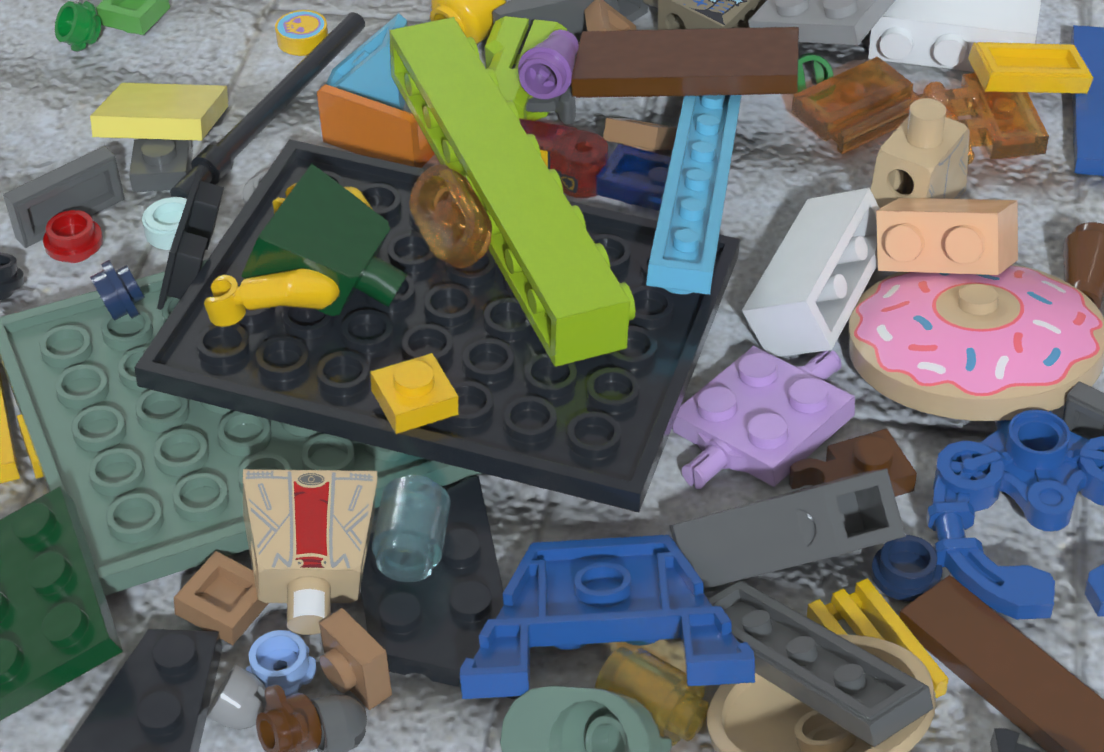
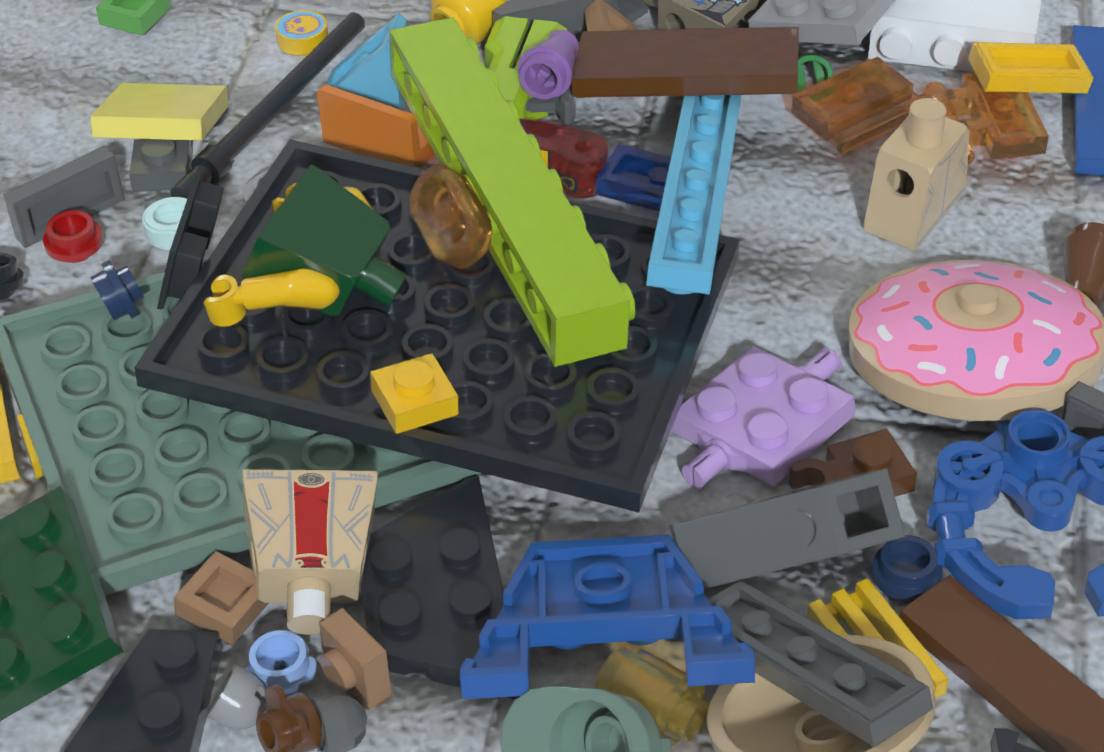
(77, 25): green plate -> none
(410, 528): clear light blue brick -> none
(640, 134): medium nougat plate -> none
(816, 275): white brick -> none
(947, 235): light nougat brick -> none

